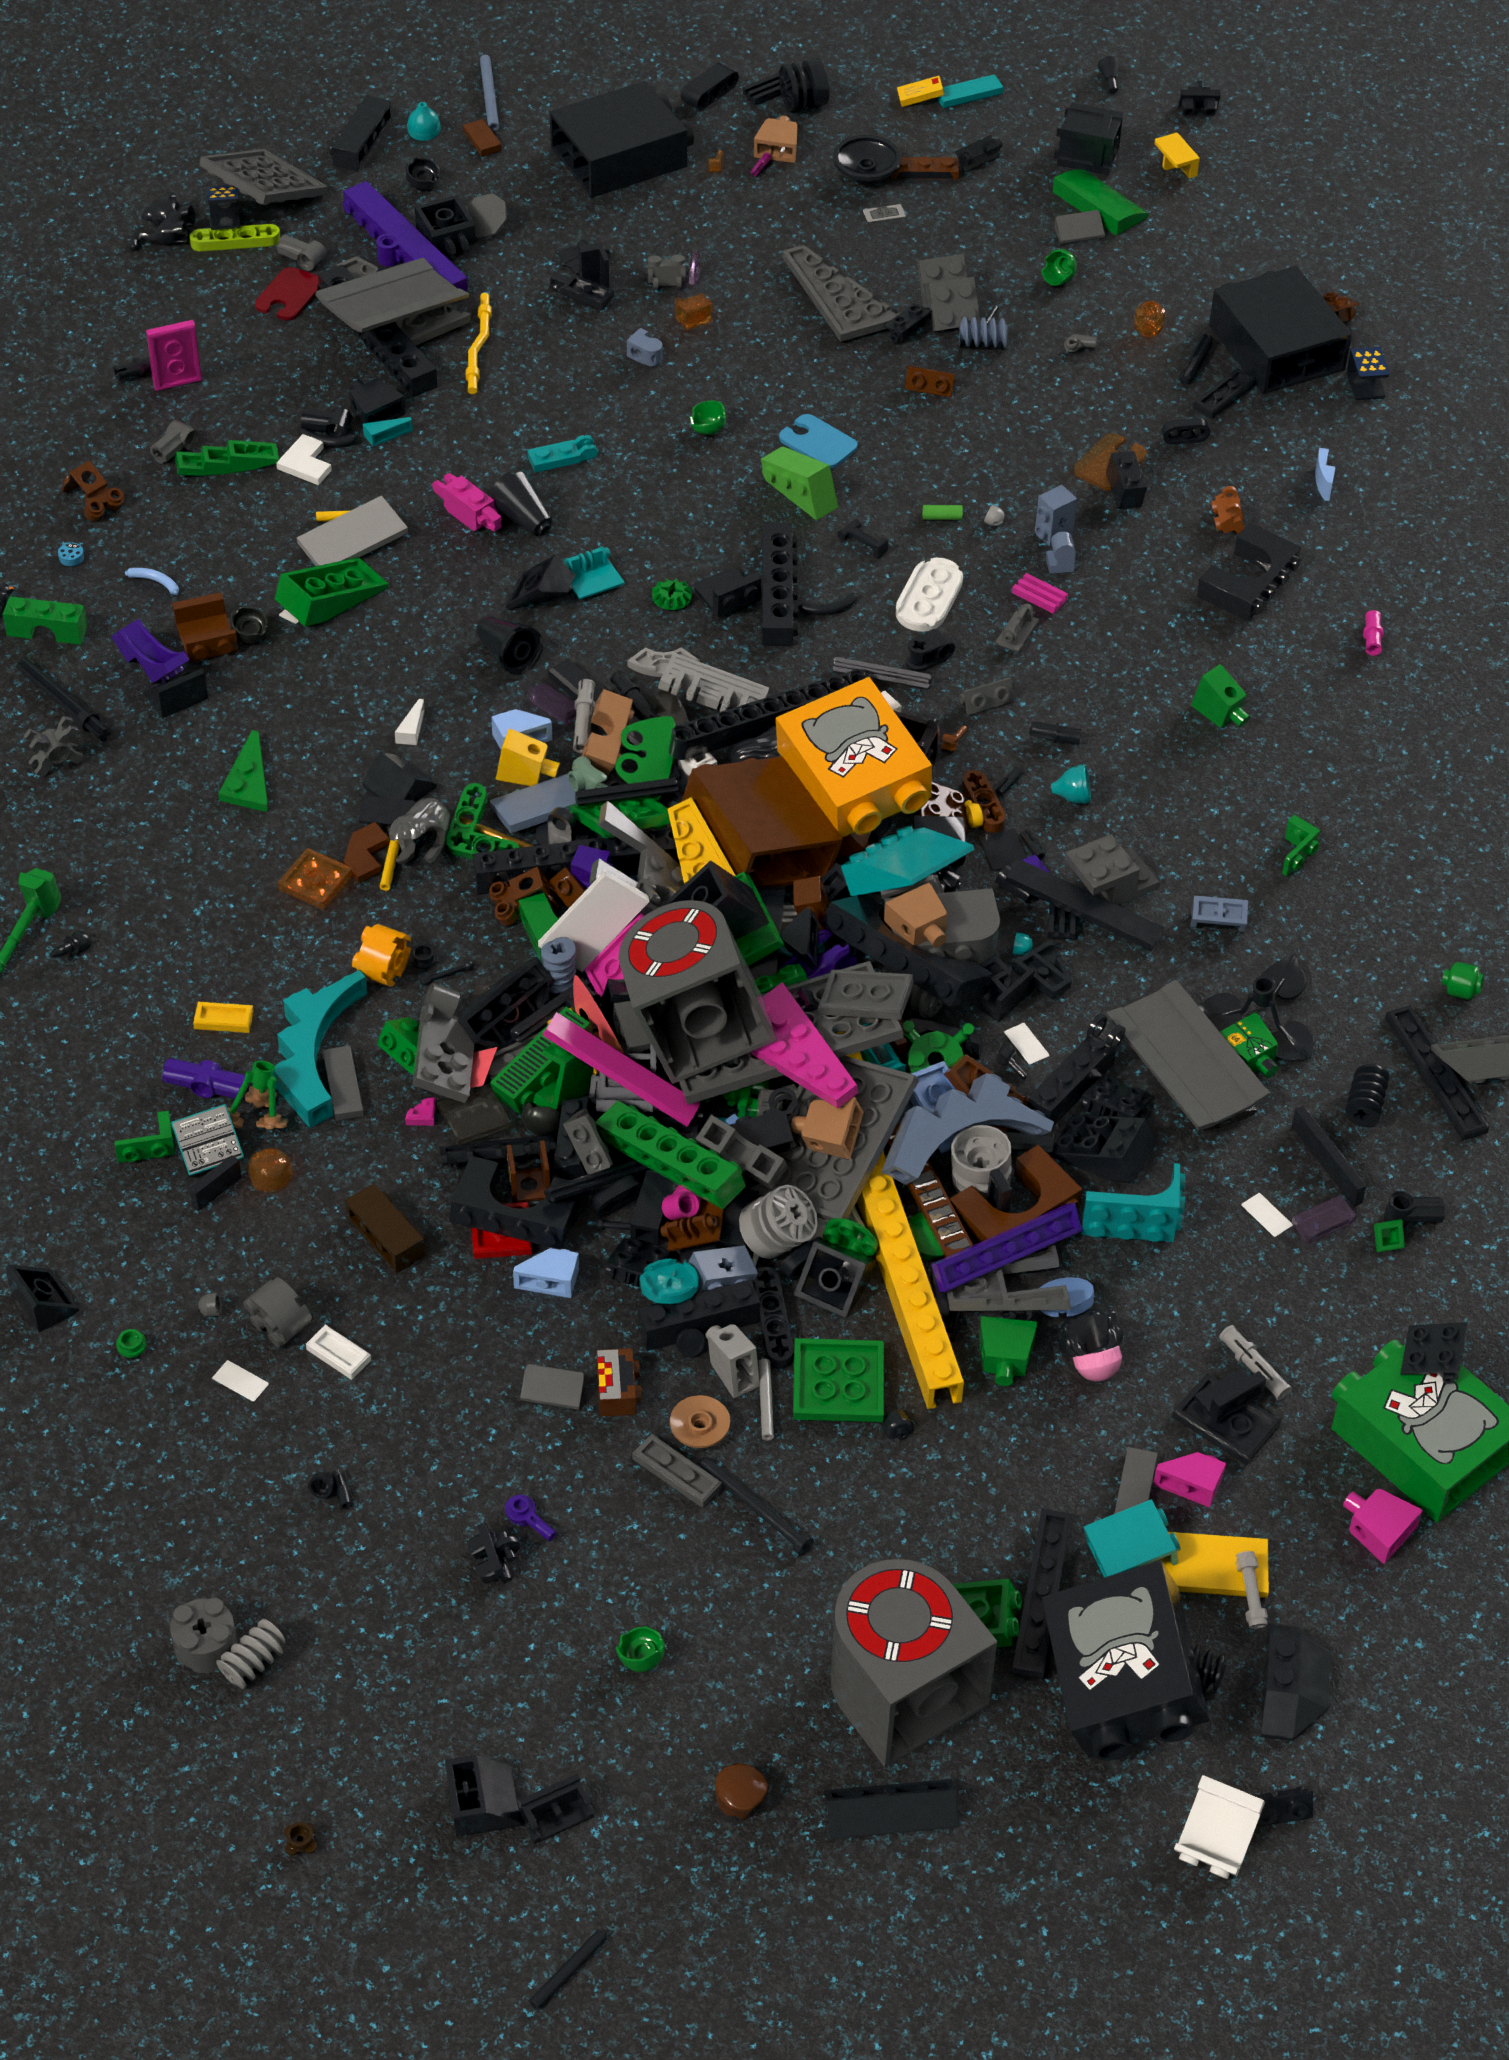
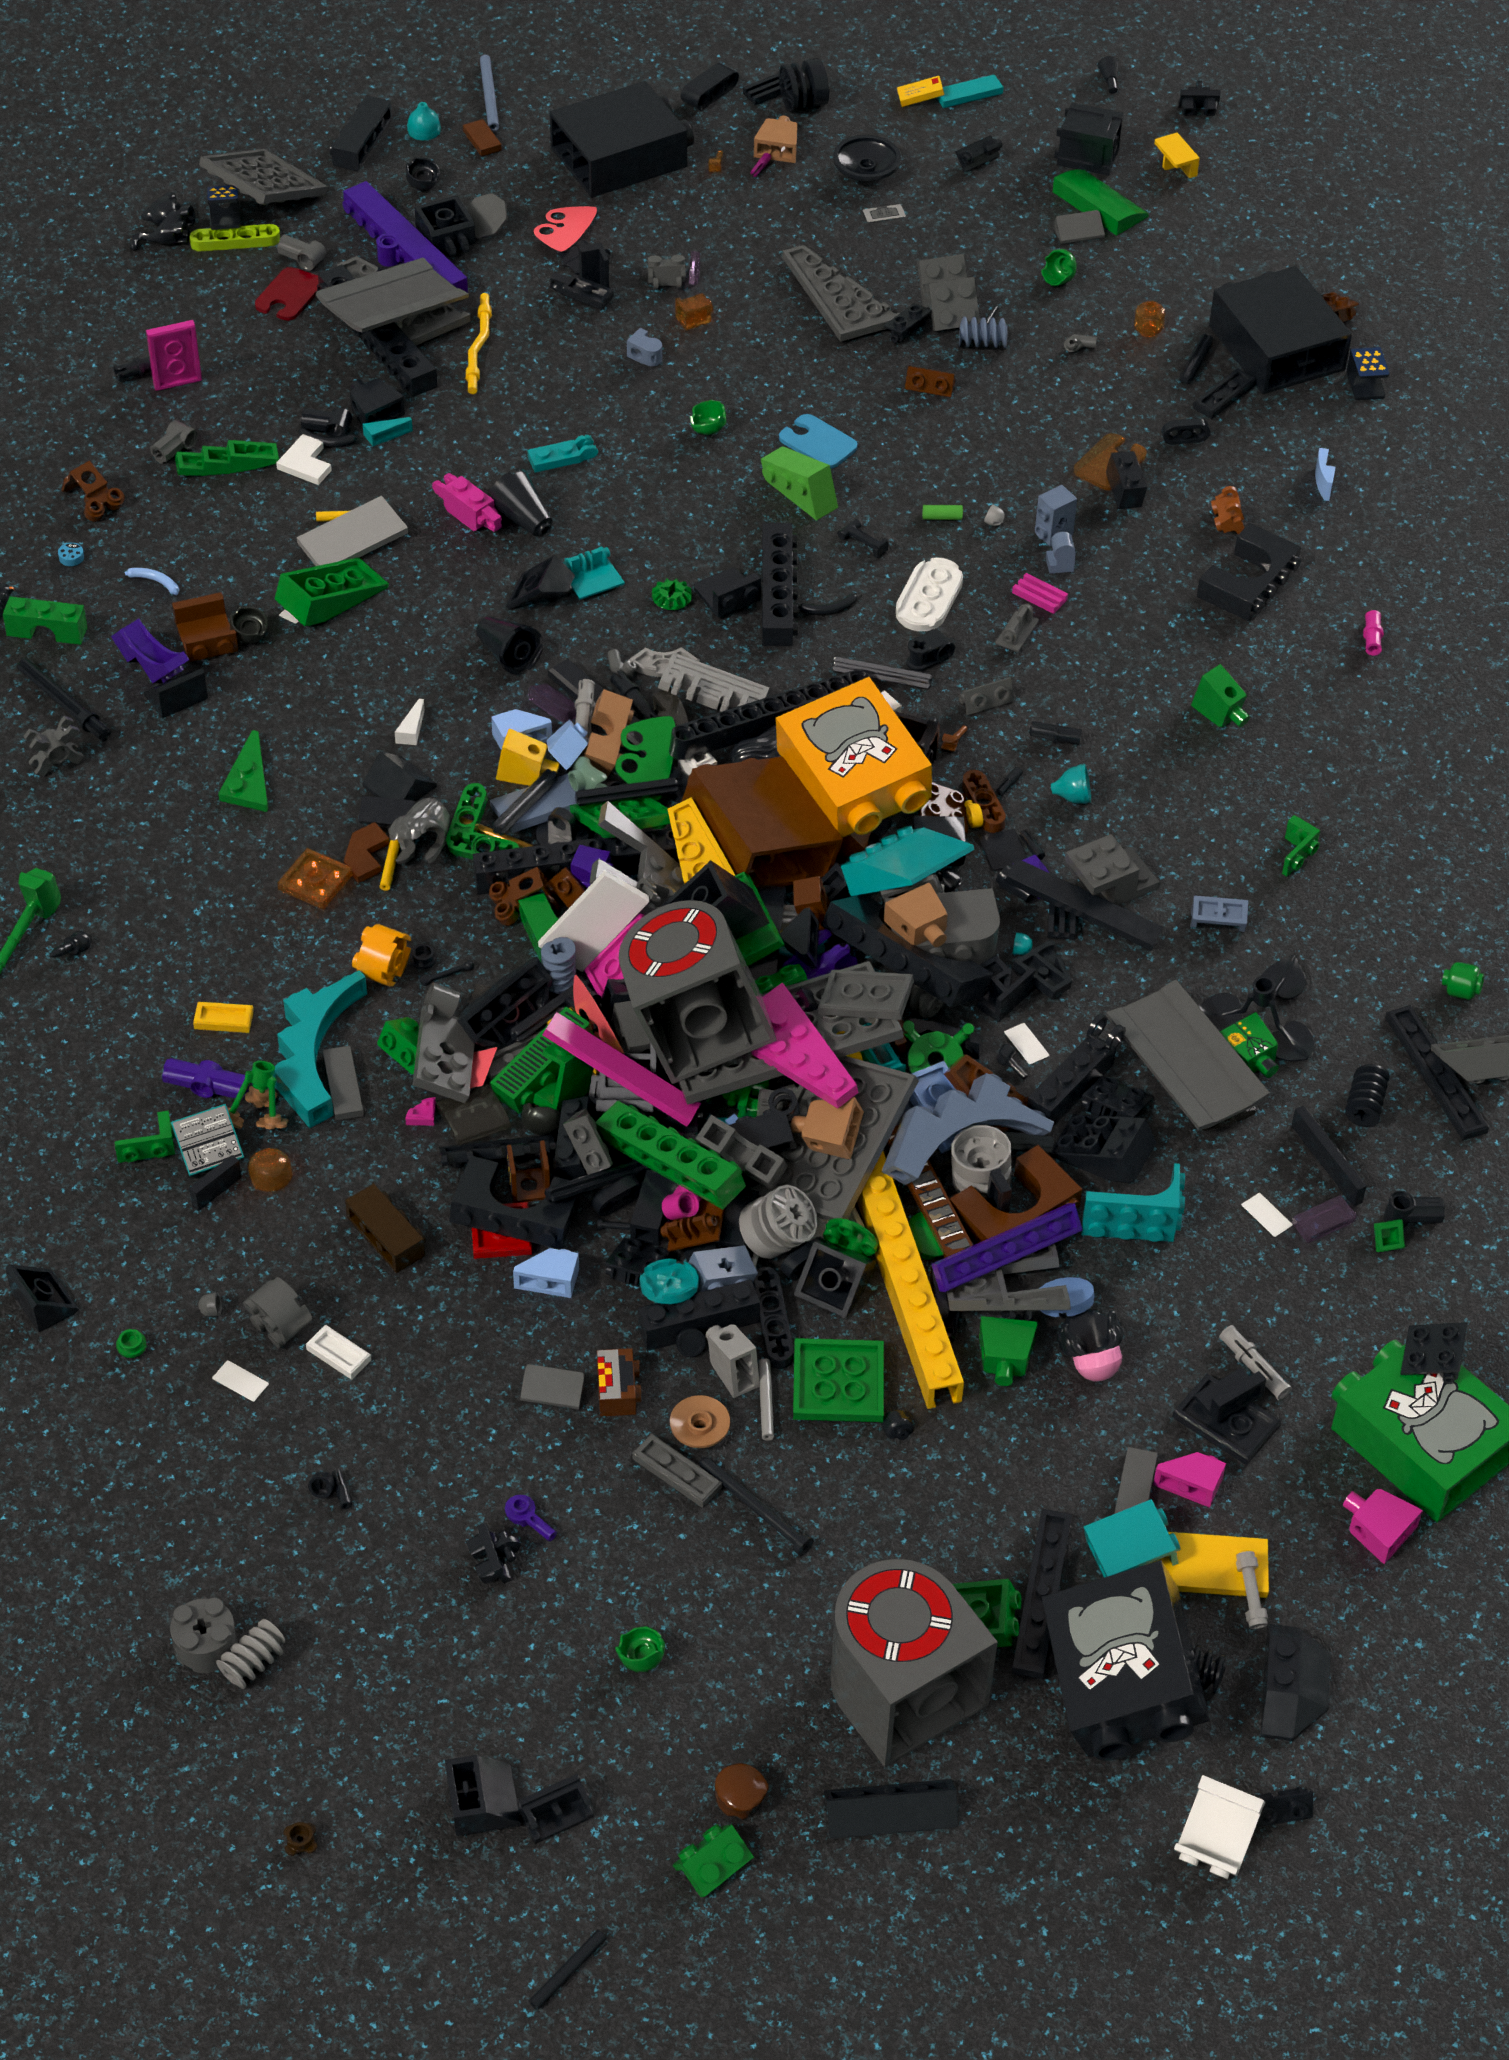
(524, 802): none -> black axle
(567, 743): none -> light blue slope
(575, 224): none -> coral piece
(616, 664): none -> dark grey arm
(713, 1858): none -> green bracket
(927, 168): reddish brown plate -> none

